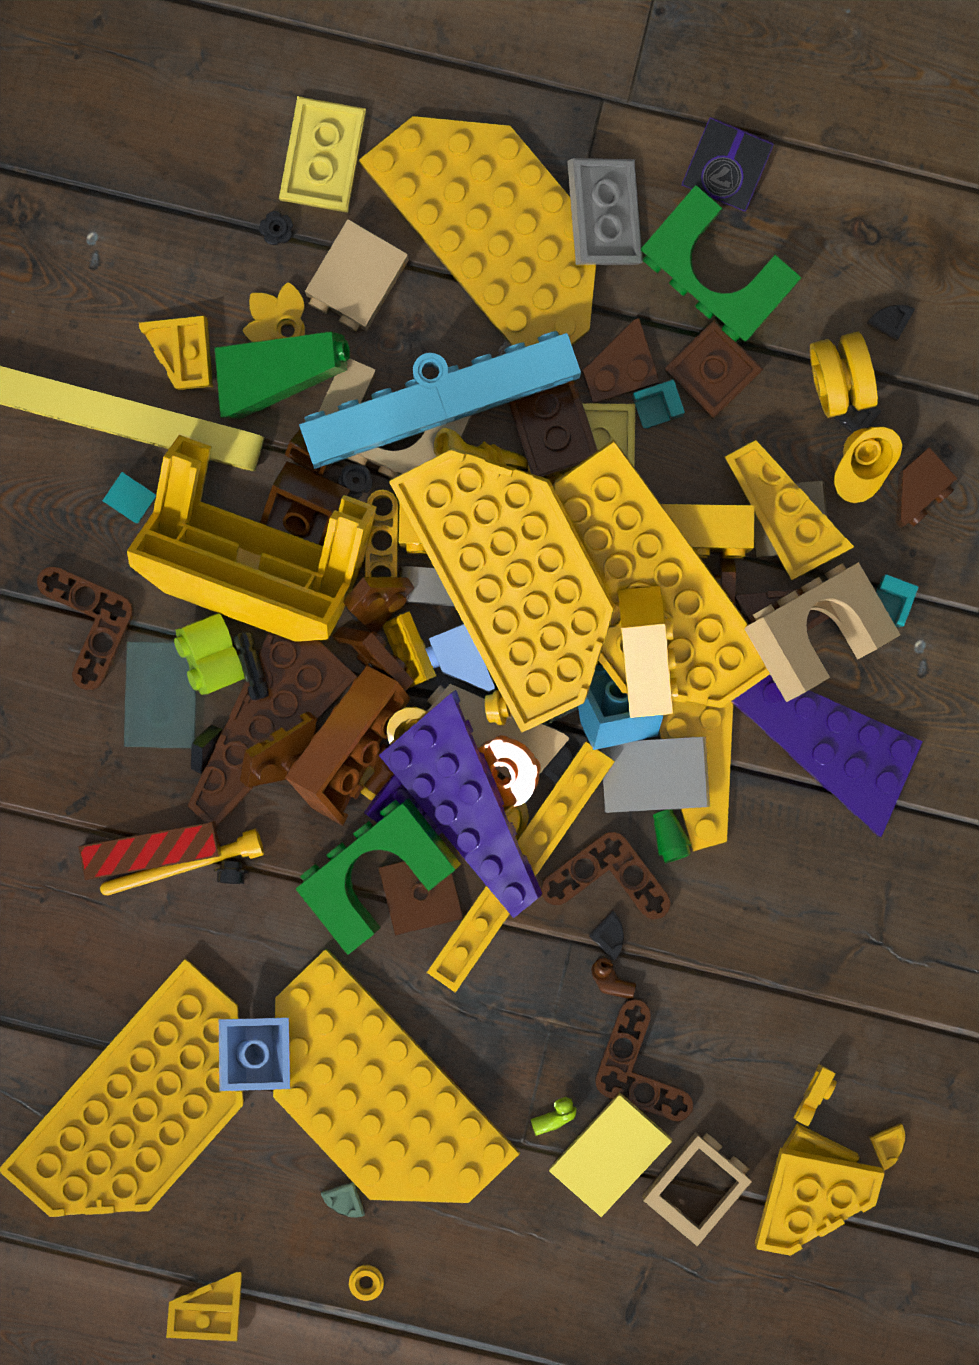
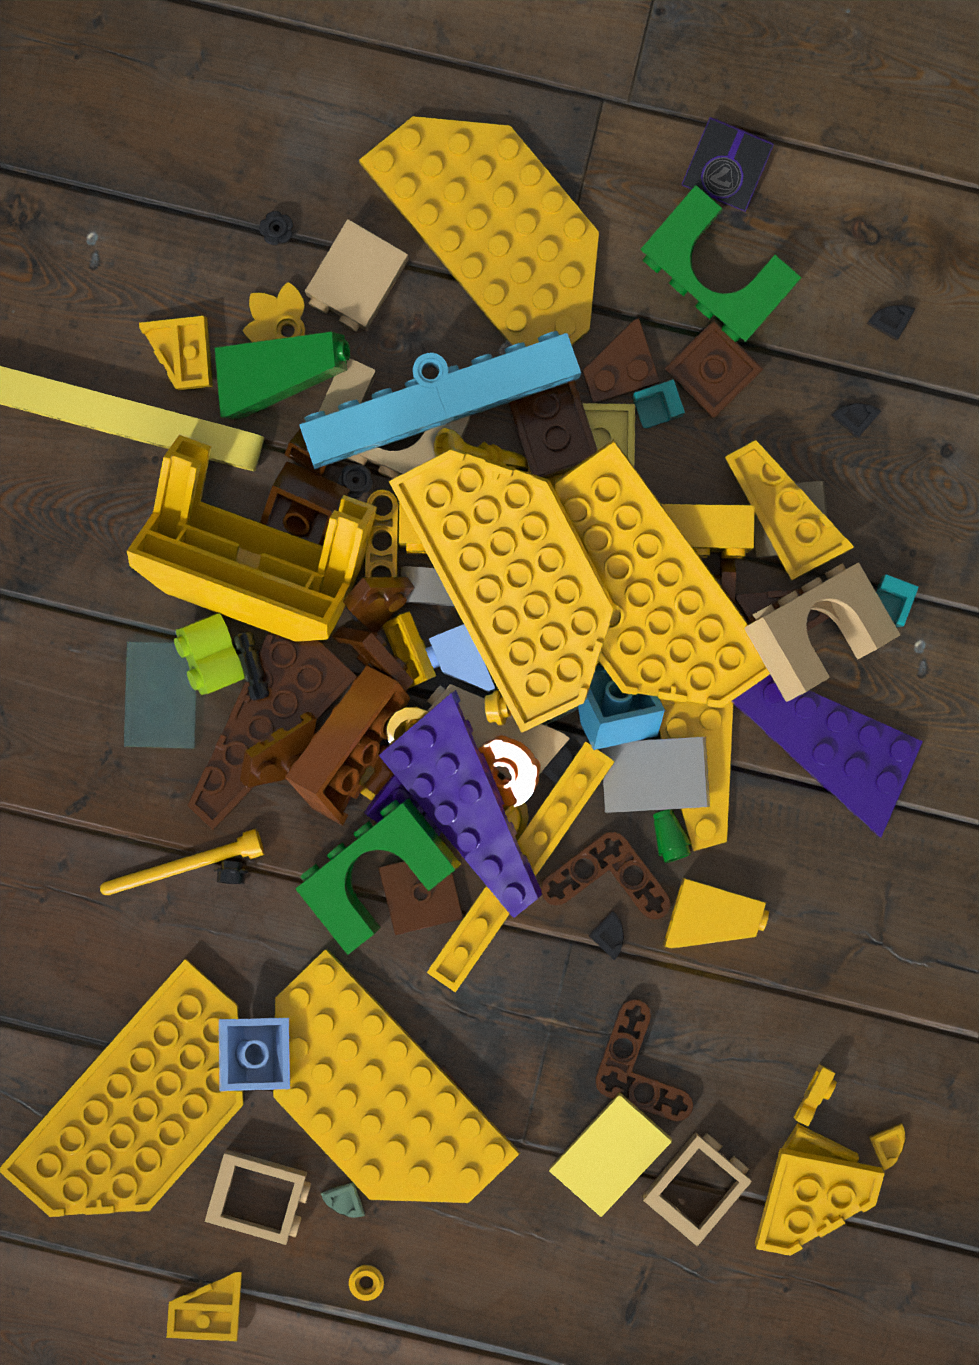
(102, 623): reddish brown beam -> none
(129, 498): teal panel -> none
(150, 850): tile -> none
(203, 748): black tile -> none
(300, 1192): none -> tan window
(322, 154): light yellow tile -> none
(553, 1120): lime arm -> none
(604, 211): light grey tile -> none
(608, 981): reddish brown arm -> none
(646, 652): wedge -> none
(712, 915): none -> yellow slope
(843, 374): yellow wheel -> none
(866, 462): yellow piece -> none
(919, 485): reddish brown slope -> none

